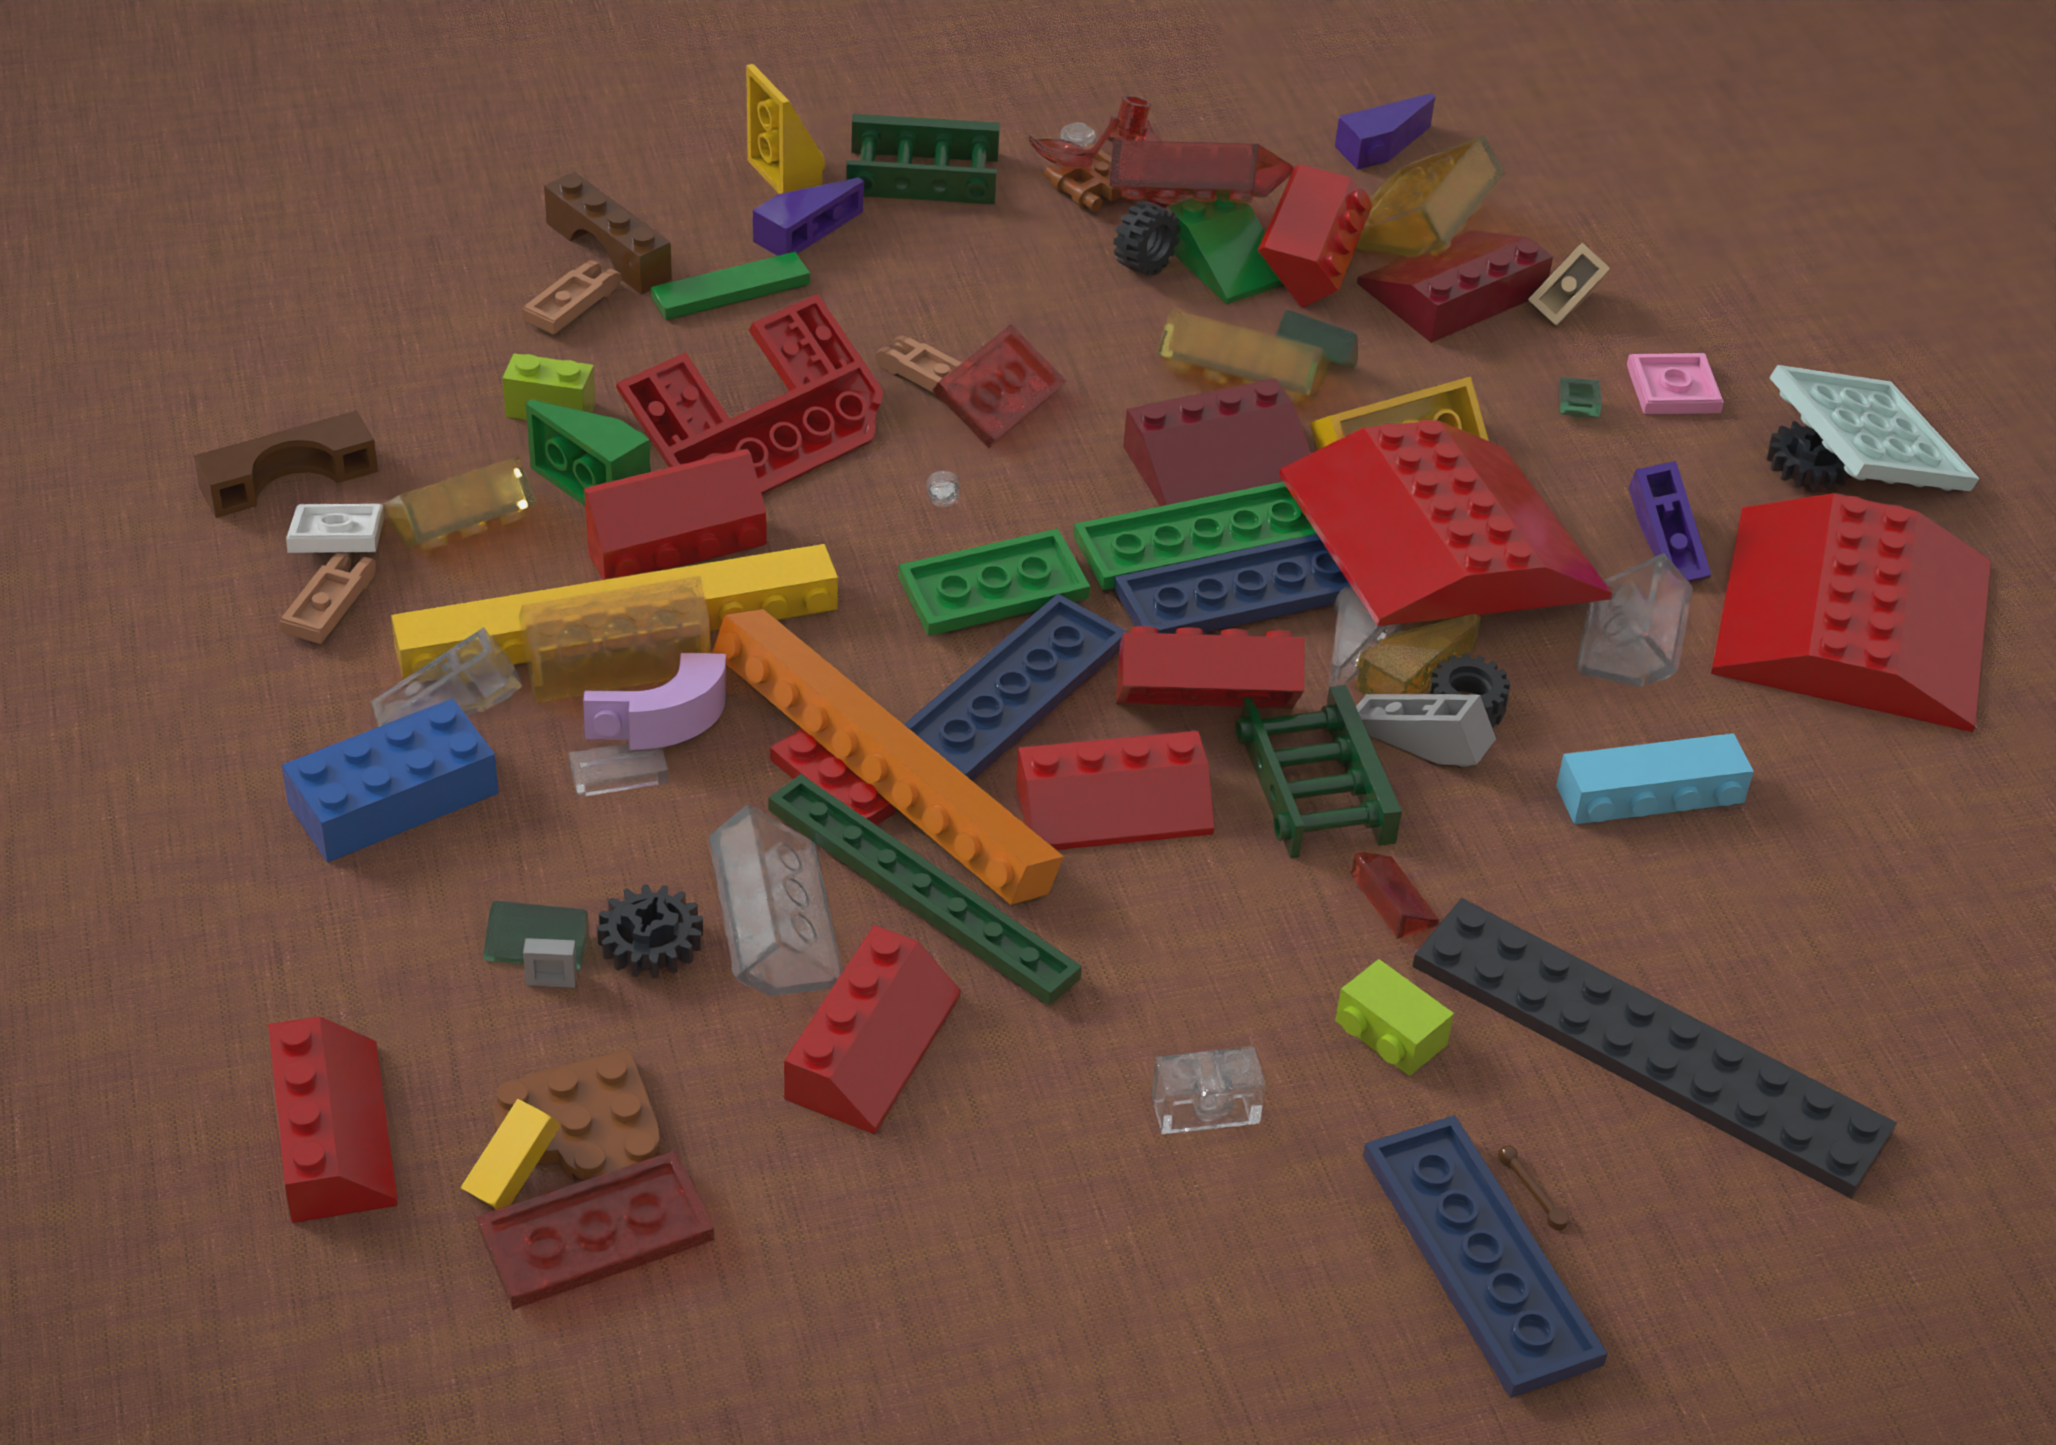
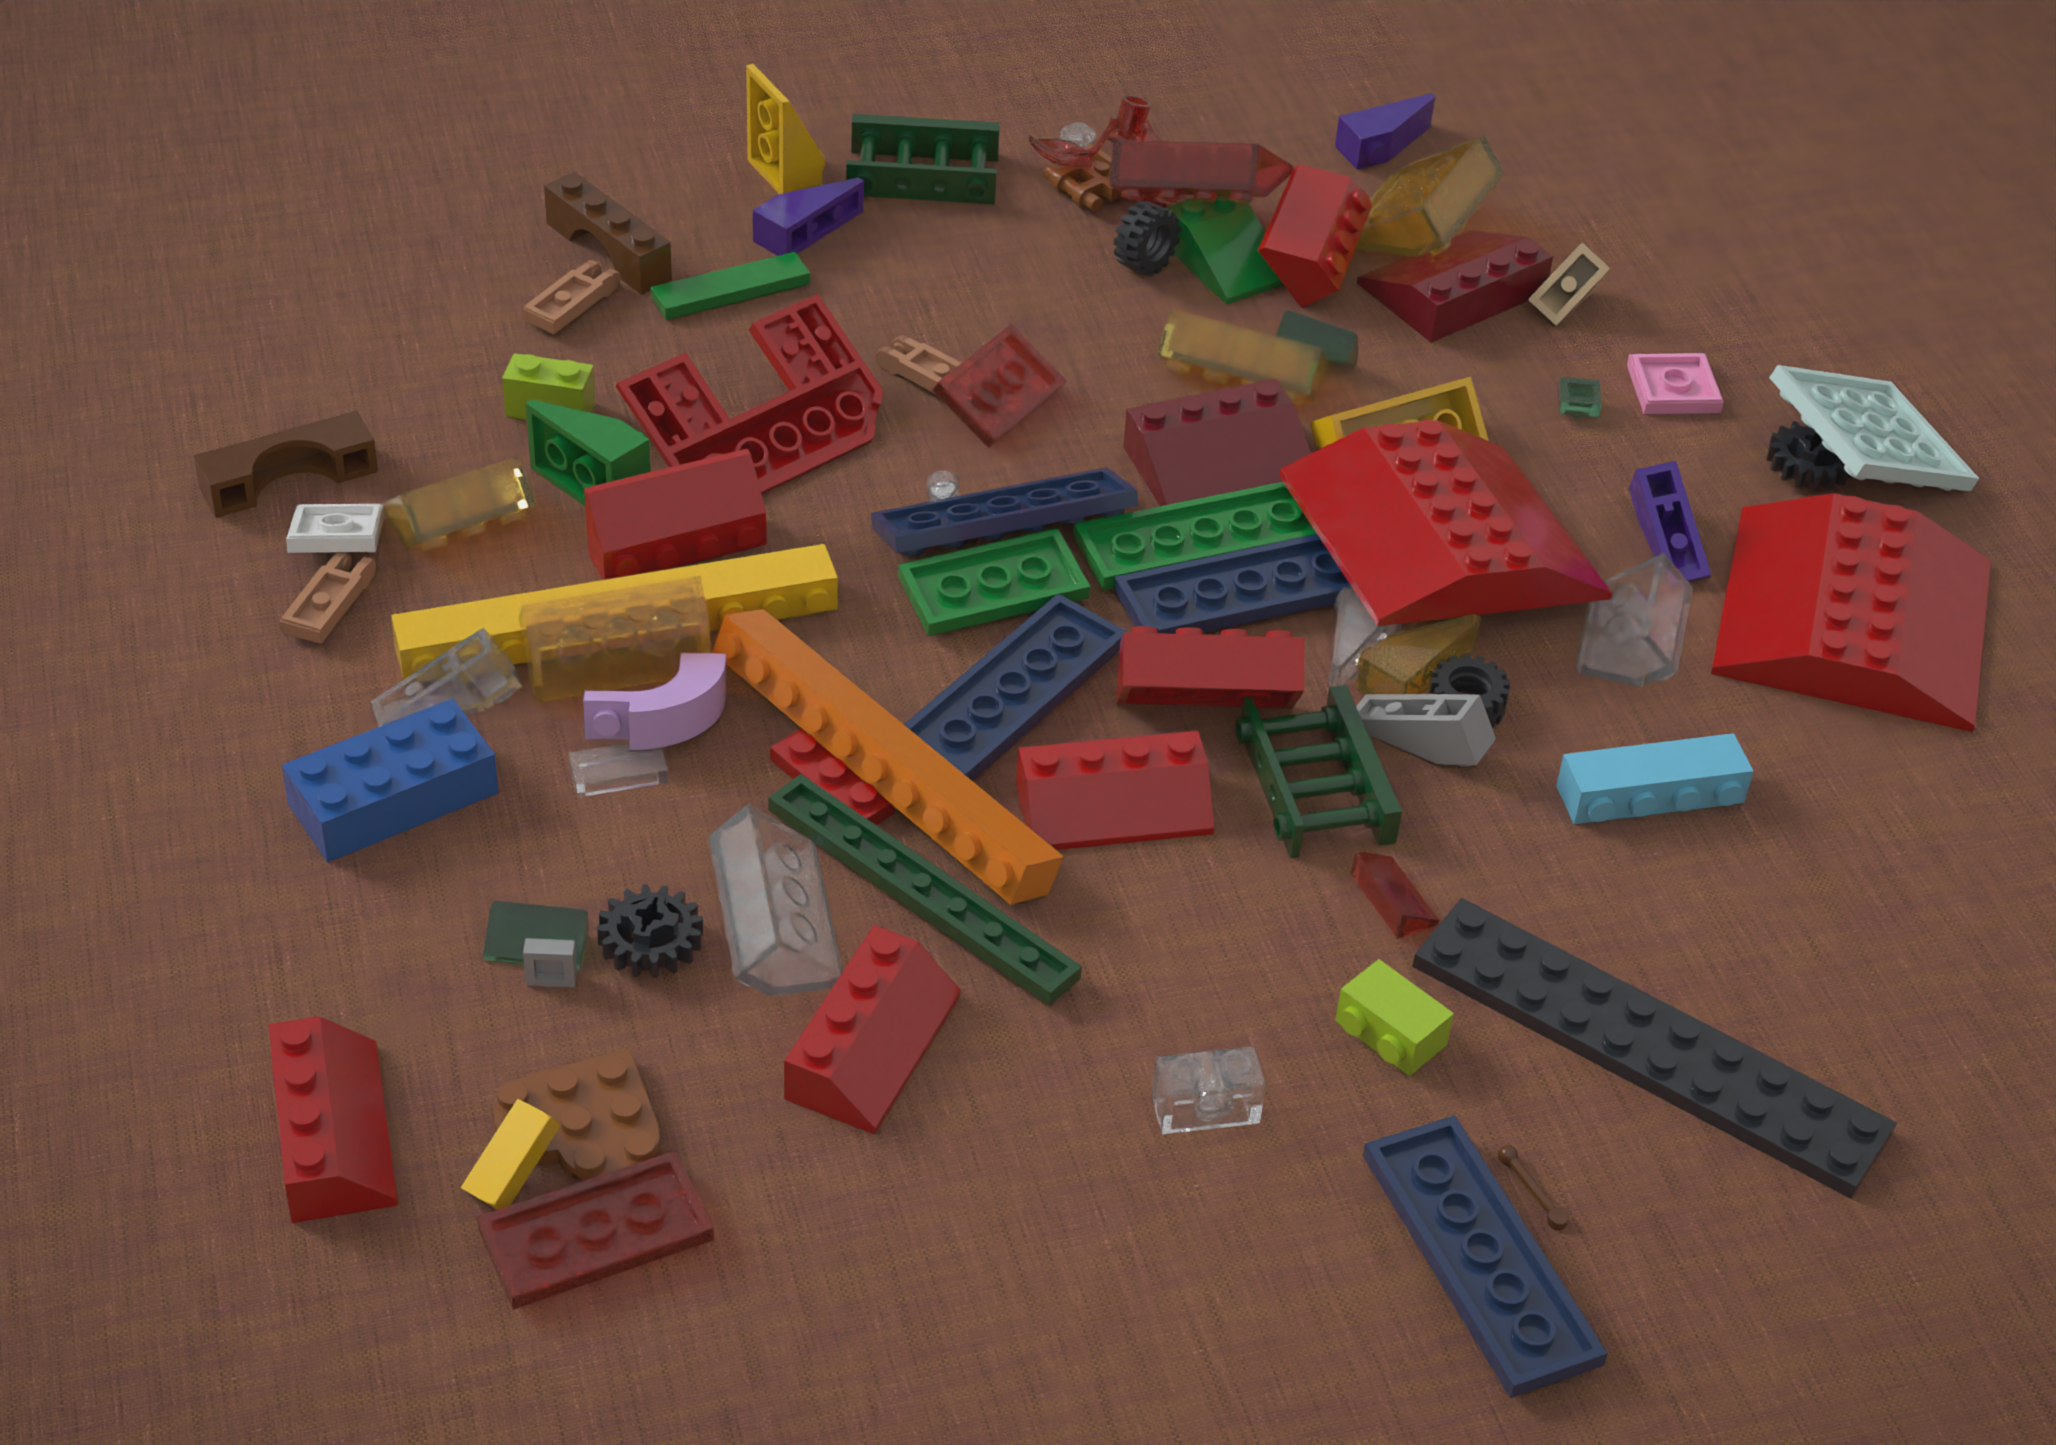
(1002, 510): none -> dark blue plate

